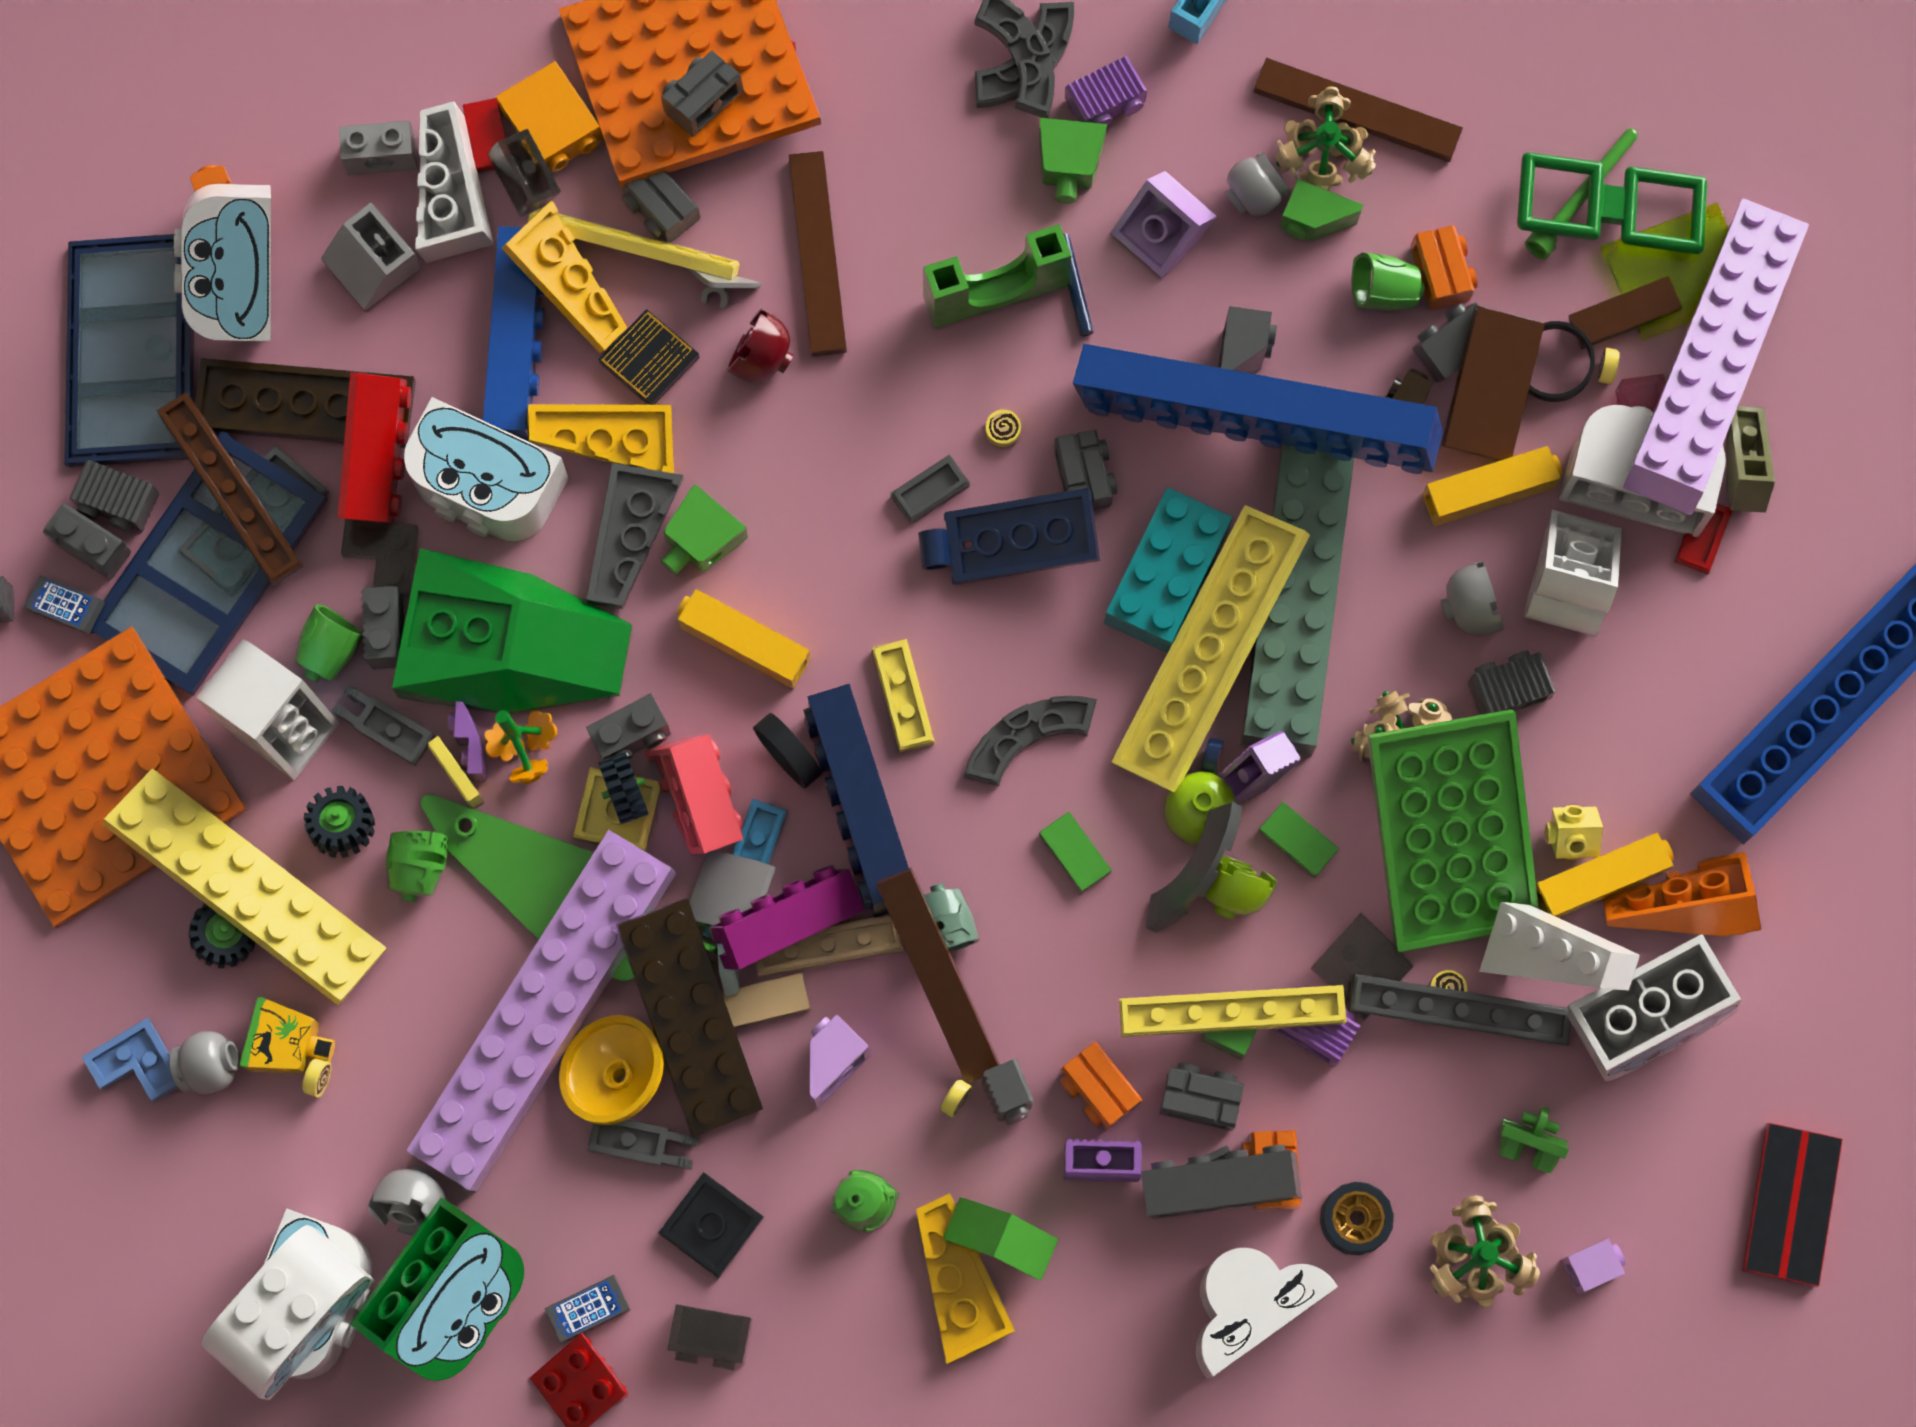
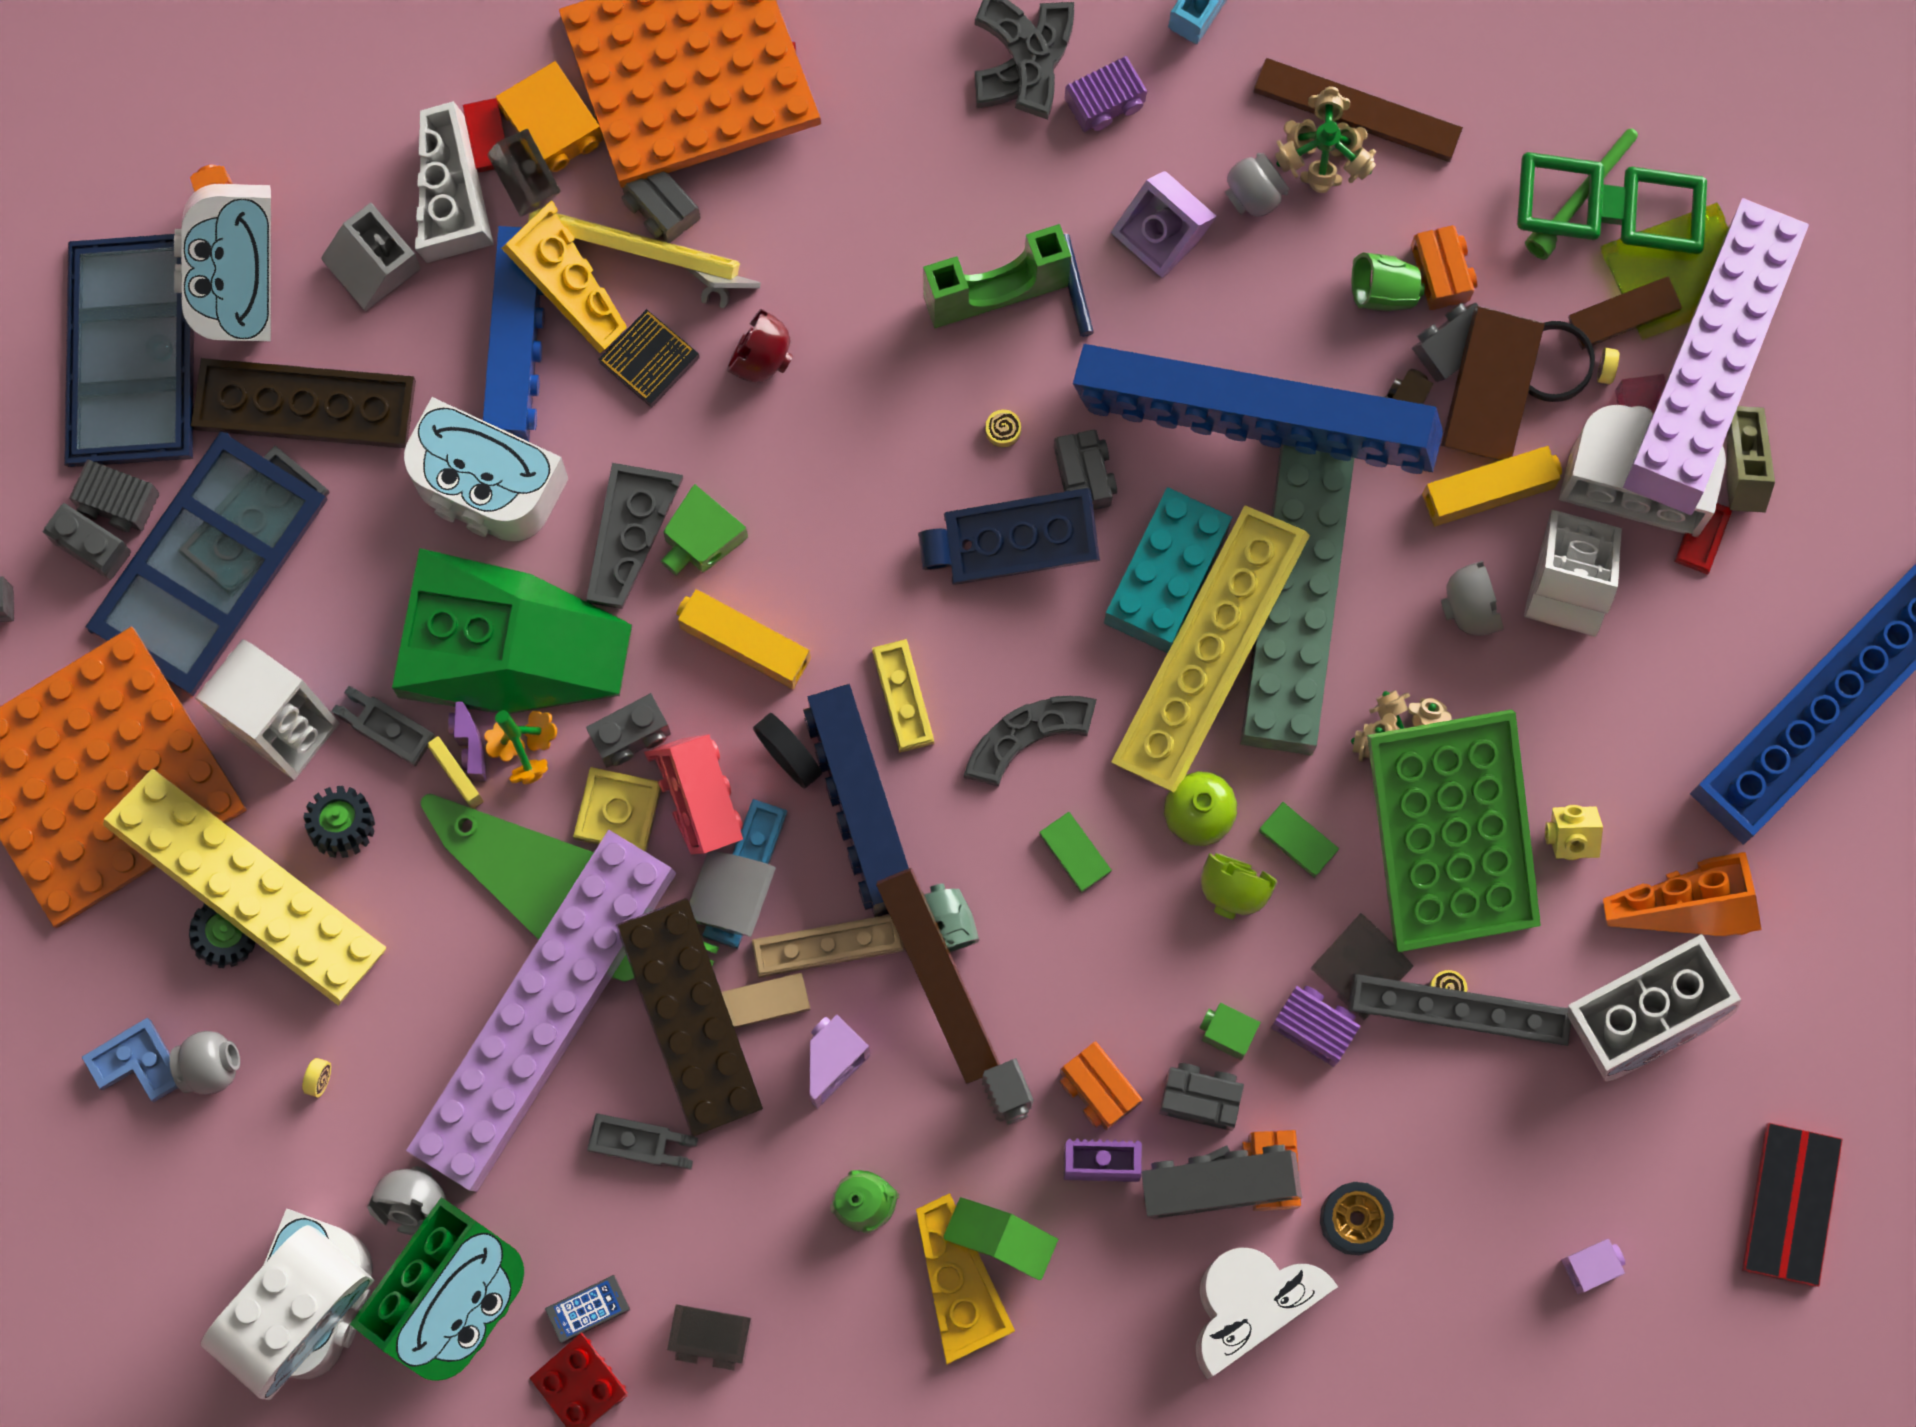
(64, 604): tile -> none
(229, 488): reddish brown tile -> none
(282, 1040): yellow torso -> none
(326, 643): bright green helmet -> none
(373, 448): red slope -> none
(378, 148): light grey brick -> none
(382, 626): dark grey brick -> none
(387, 543): clear smoke plate -> none
(415, 862): bright green helmet -> none
(597, 1061): yellow dish -> none
(608, 433): yellow wing -> none
(623, 788): black wheel -> none
(701, 92): dark grey brick -> none
(711, 1225): black tile -> none
(728, 977): light aqua tile -> none
(787, 917): magenta brick -> none
(817, 253): reddish brown tile -> none
(930, 489): dark grey tile -> none
(956, 1098): light yellow tile -> none
(1070, 155): bright green torso -> none
(1200, 872): dark grey tile -> none
(1212, 755): dark blue tile -> none
(1232, 1011): light yellow tile -> none
(1246, 339): dark grey slope -> none
(1260, 766): medium lavender brick -> none
(1317, 212): bright green slope -> none
(1495, 1243): tan plant -> none
(1511, 685): dark grey brick -> none
(1546, 948): white wedge -> none
(1548, 1147): bright green hips -> none
(1604, 876): yellow brick -> none

